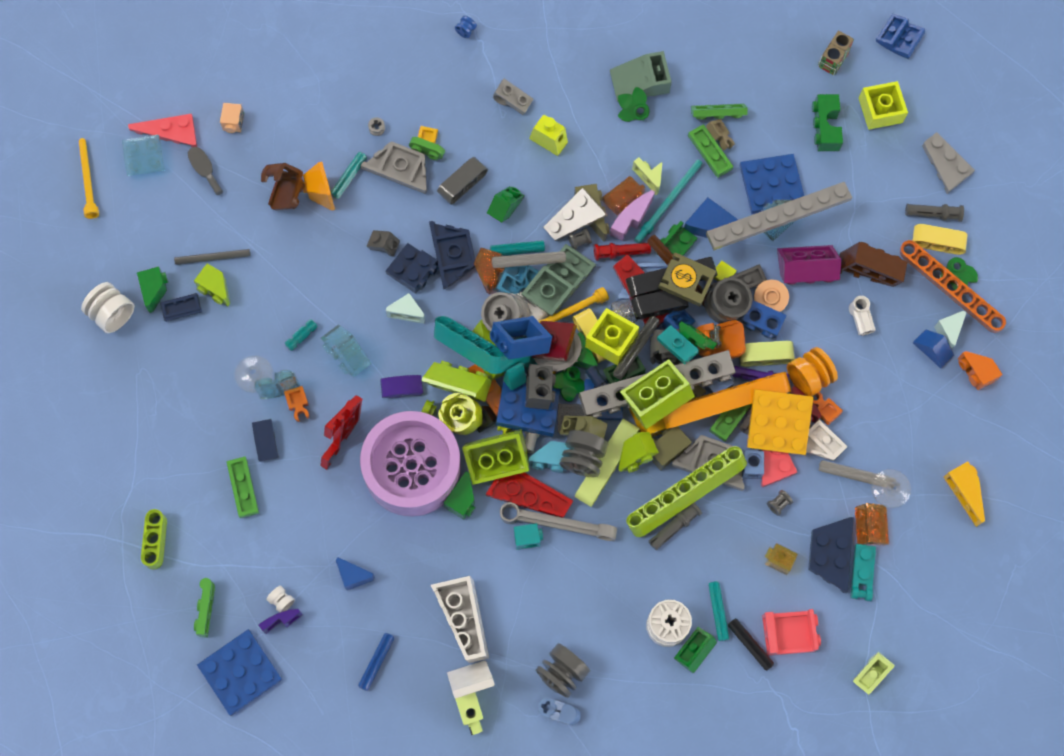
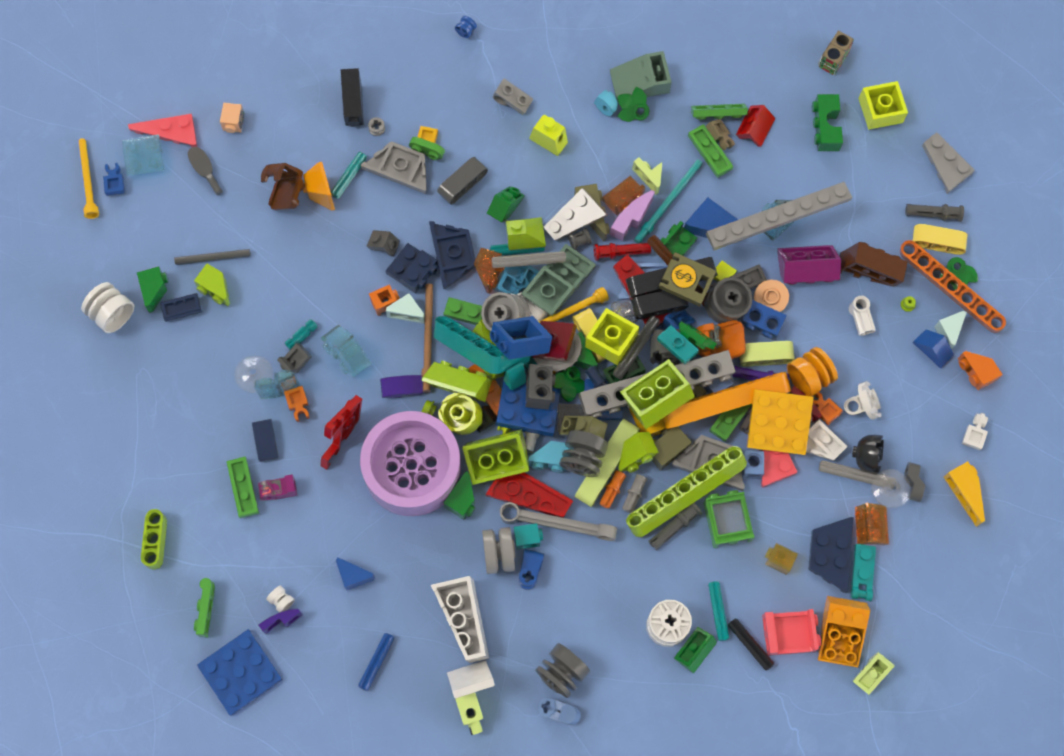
(114, 181): none -> blue plate
(278, 488): none -> magenta leg
(295, 358): none -> dark grey bracket
(352, 97): none -> black slope
(378, 296): none -> orange brick
(428, 334): none -> medium nougat bar
(463, 311): none -> bright green plate
(499, 550): none -> light grey wheel
(525, 233): none -> lime slope
(530, 566): none -> blue piece
(606, 103): none -> medium azure piece
(612, 489): none -> orange axle
(634, 493): none -> light grey axle
(728, 518): none -> window
(756, 124): none -> red panel
(770, 180): blue plate -> none
(779, 502): dark grey bush -> none
(843, 631): none -> light orange slope
(866, 400): none -> white tile
(869, 453): none -> black cylinder
(900, 36): blue slope -> none
(908, 304): none -> lime piece
(917, 486): none -> dark grey piece
(974, 435): none -> white plate

